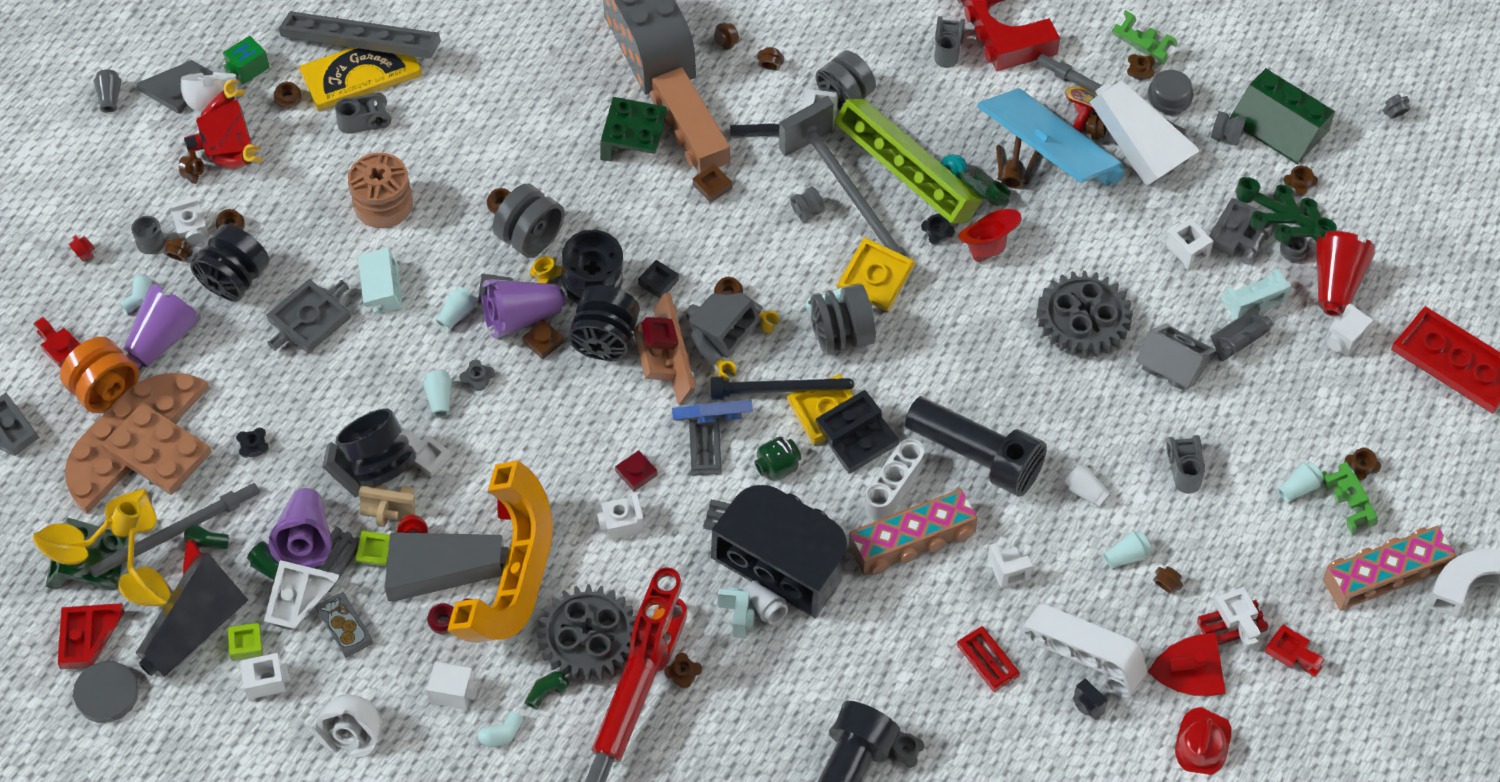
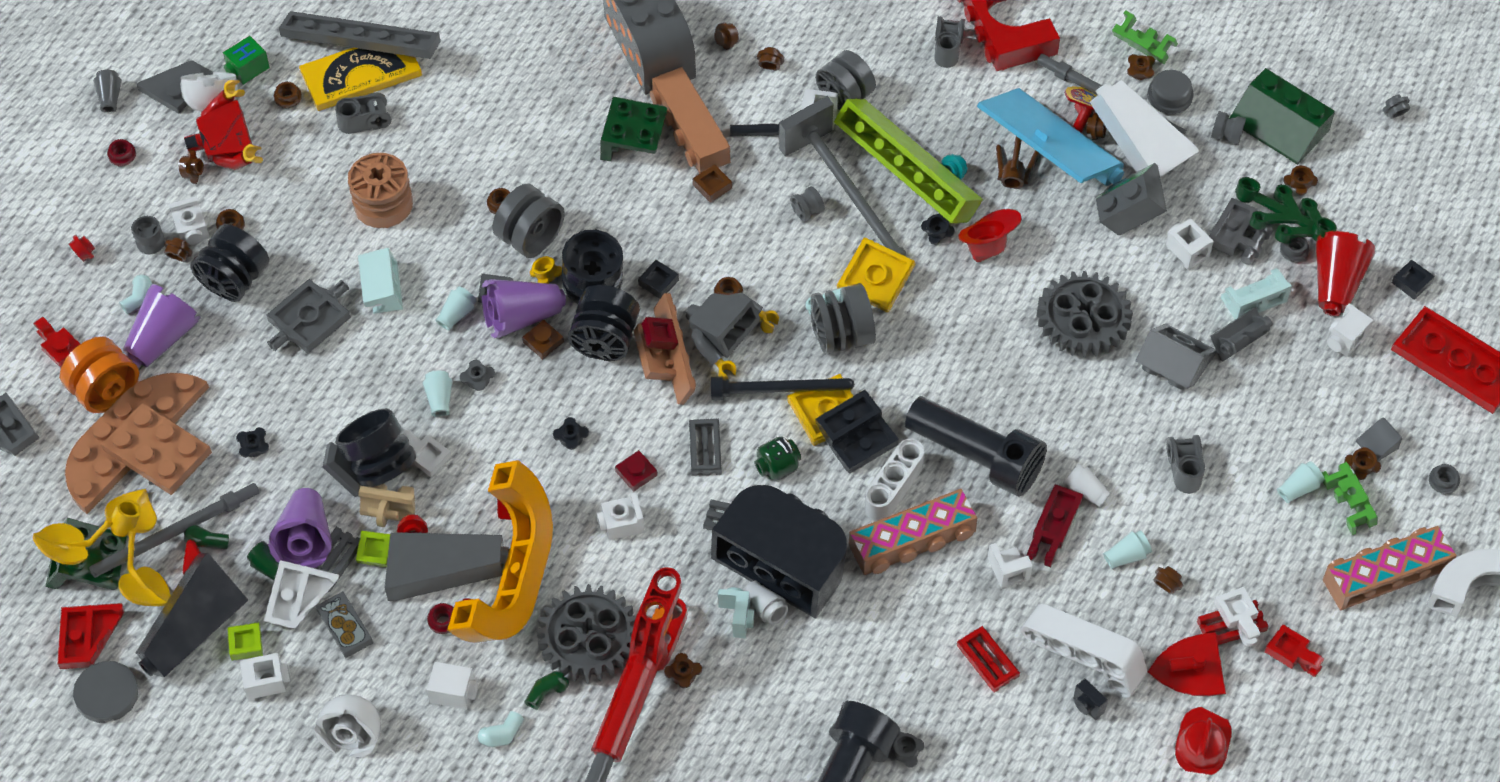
(121, 146): none -> dark red plate
(571, 441): none -> black plate
(707, 412): blue wing -> none
(987, 187): dark green plate -> none
(1055, 522): none -> dark red hinge
(1132, 201): none -> dark grey slope
(1380, 439): none -> dark grey slope
(1413, 279): none -> black plate
(1446, 471): none -> dark grey plate

